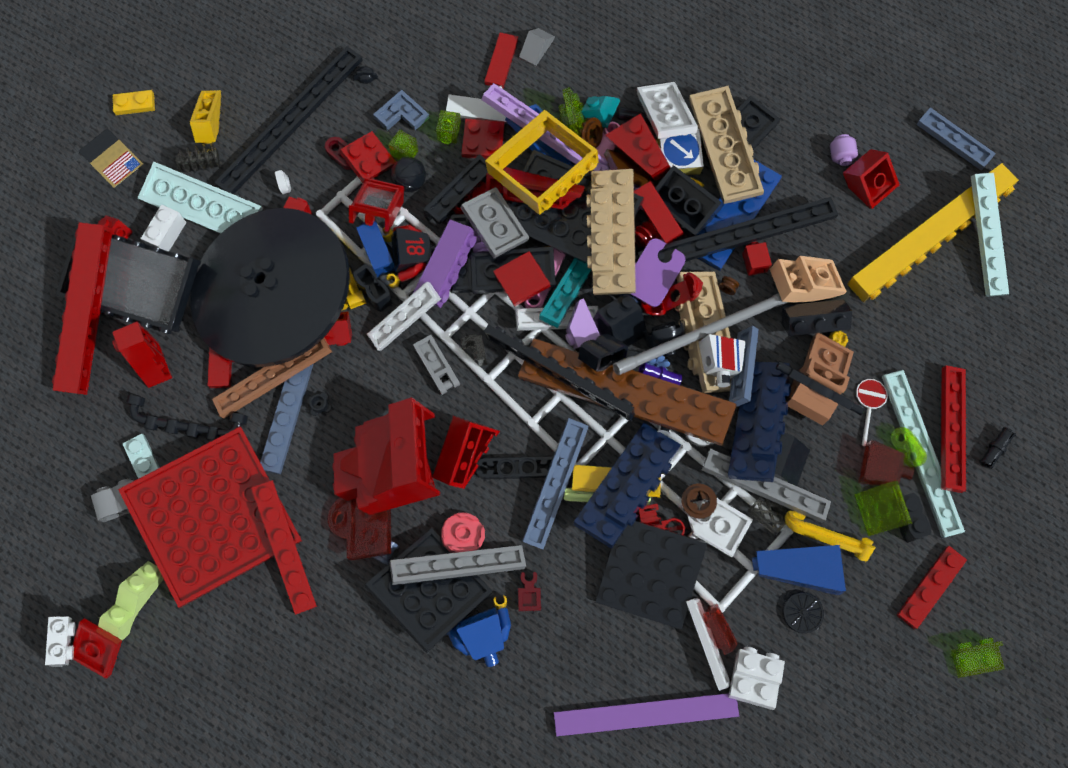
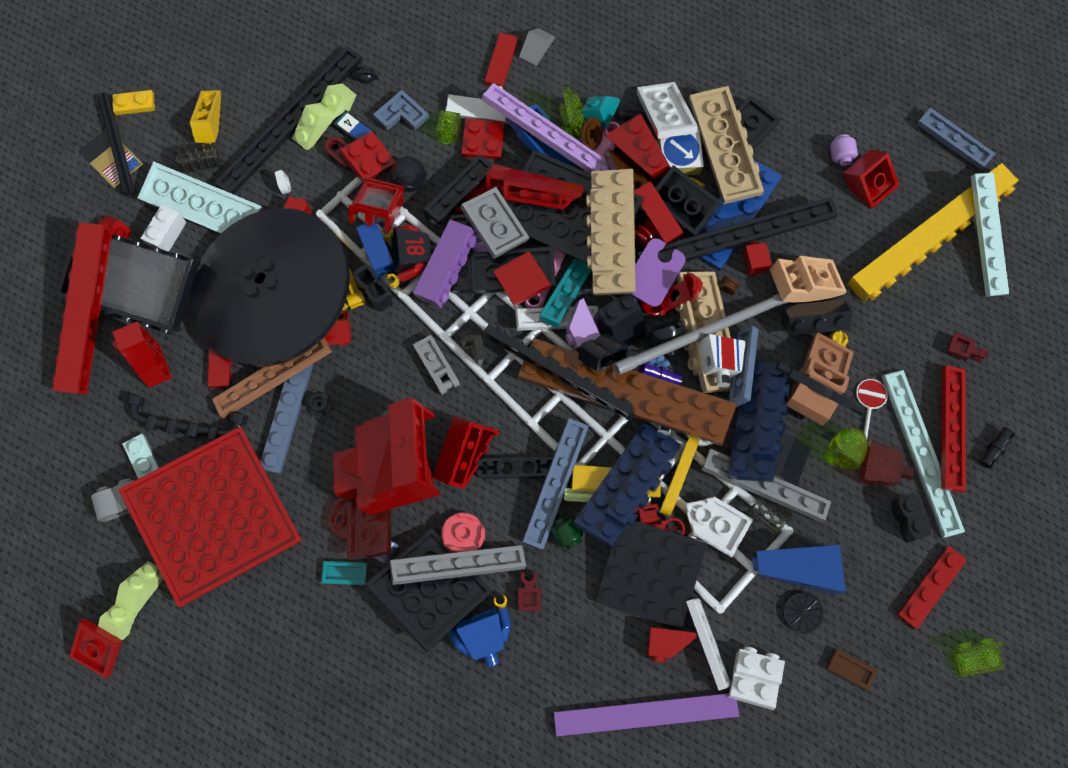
(58, 641): white plate -> none
(116, 144): none -> black axle
(284, 547): red plate -> none
(319, 116): none -> yellowish green arch
(344, 573): none -> teal tile
(351, 126): none -> tile
(403, 145): clear neon green brick -> none
(403, 316): white tile -> none
(526, 137): yellow window -> none
(566, 533): none -> dark green head
(666, 643): none -> red slope
(679, 475): none -> yellow beam
(705, 494): reddish brown gear -> none
(723, 635): clear red plate -> none
(851, 445): none -> clear neon green piece
(851, 669): none -> reddish brown tile
(861, 549): yellow piece -> none
(883, 508): clear neon green plate -> none
(908, 446): clear neon green plate -> none
(963, 347): none -> dark red plate

